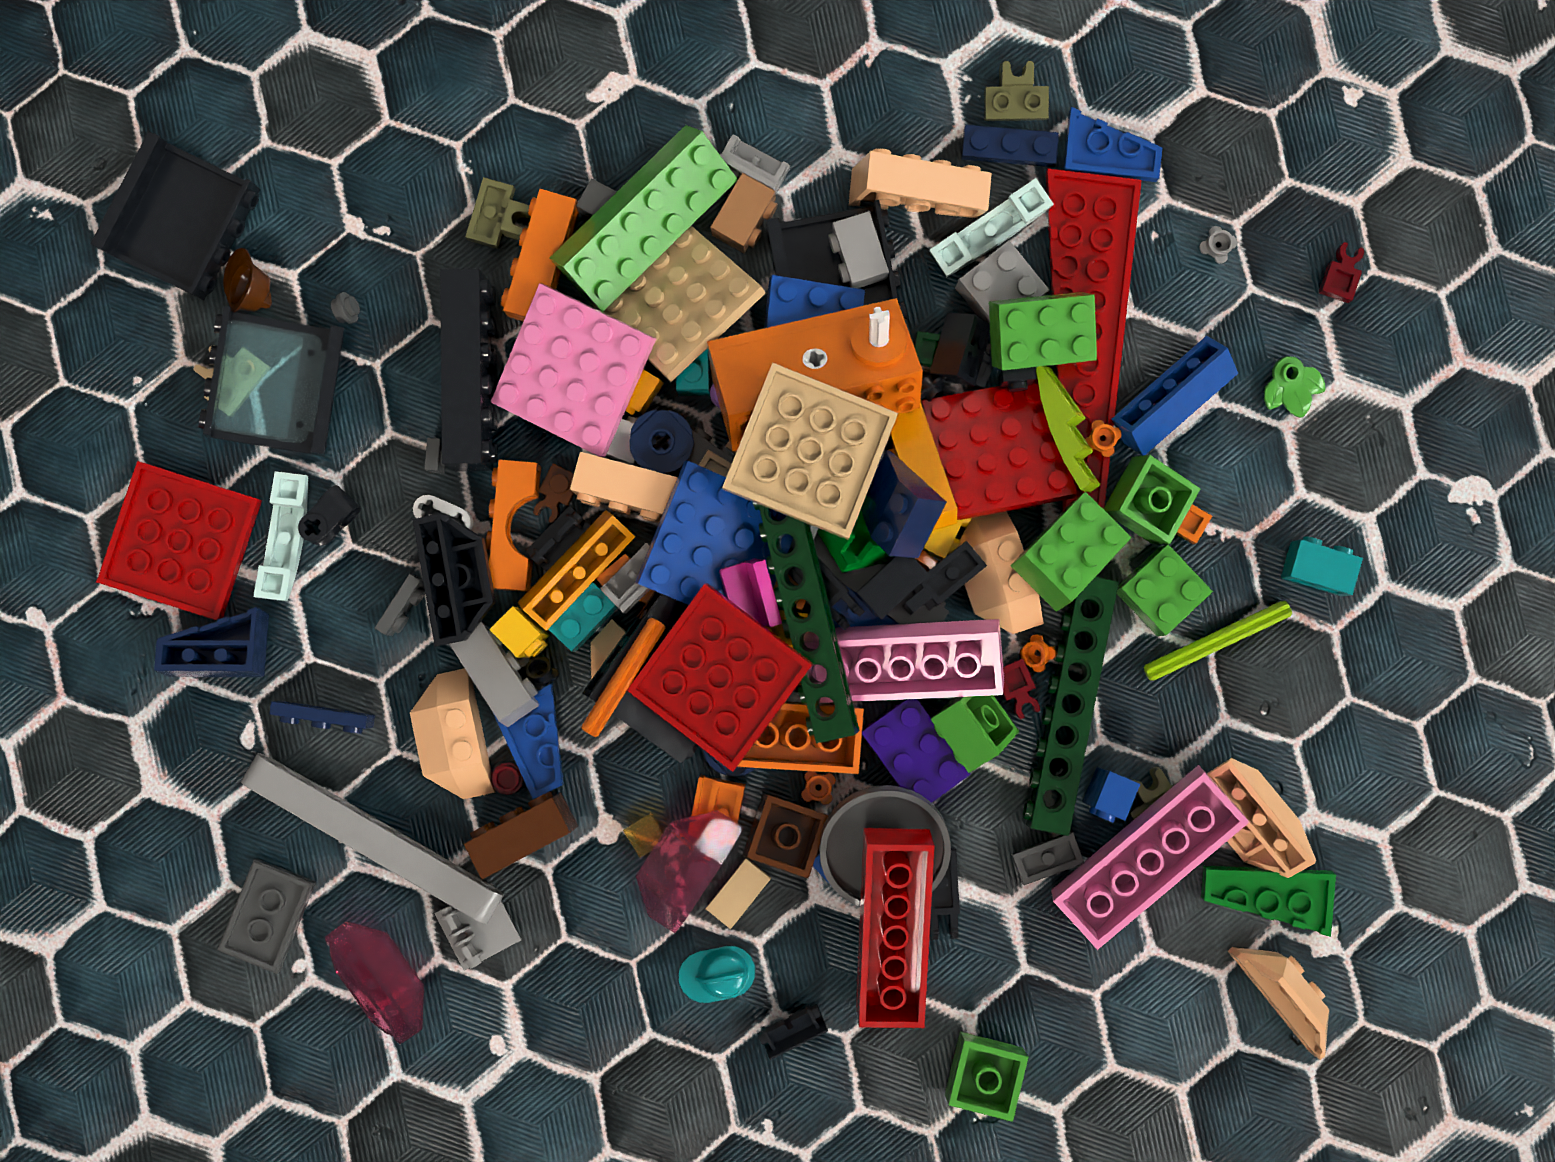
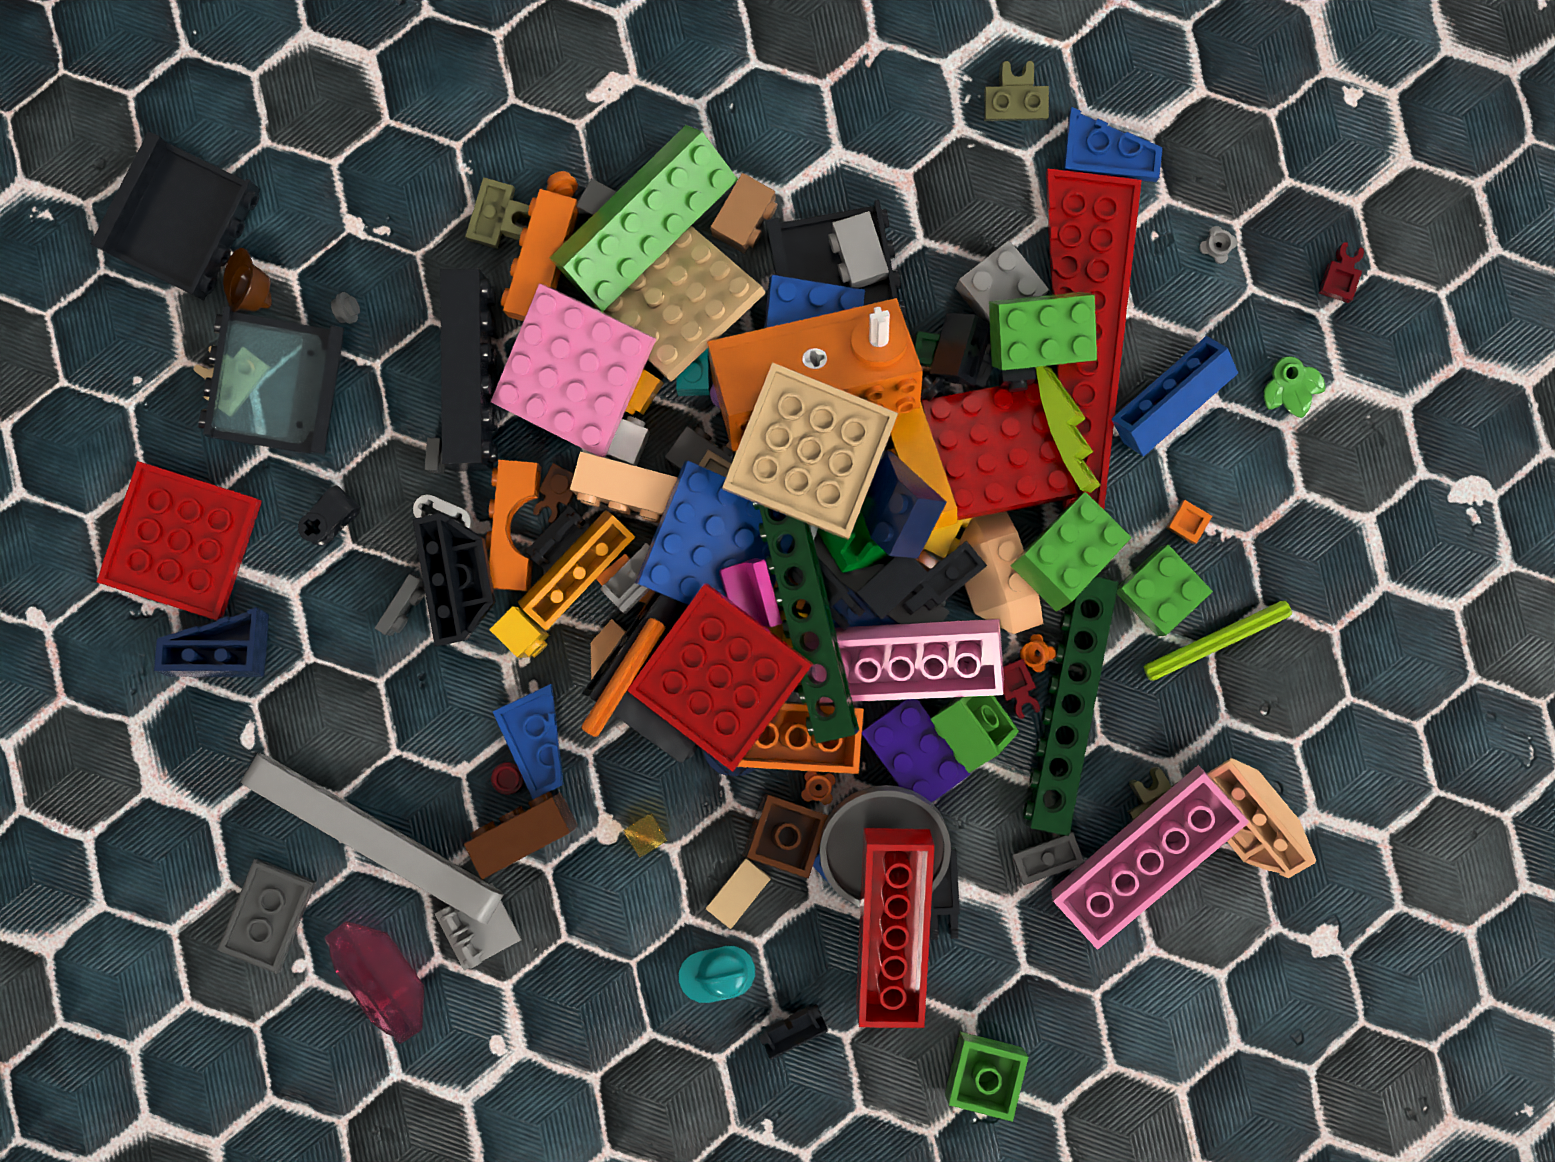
(284, 542): light aqua slope -> none
(321, 716): dark blue plate -> none
(452, 736): light nougat wedge -> none
(496, 675): light grey brick -> none
(536, 666): black plate -> none
(562, 184): none -> orange plate
(583, 617): teal brick -> none
(662, 423): dark blue plate -> none
(685, 865): clear pink wedge -> none
(719, 795): orange plate -> none
(754, 163): light grey hinge -> none
(920, 184): light nougat wedge -> none
(992, 228): light aqua slope -> none
(1009, 146): dark blue plate -> none
(1110, 795): blue brick -> none
(1111, 434): orange plate -> none
(1151, 499): bright green brick -> none
(1289, 994): light nougat wedge -> none
(1301, 900): green wing -> none
(1321, 566): teal brick -> none

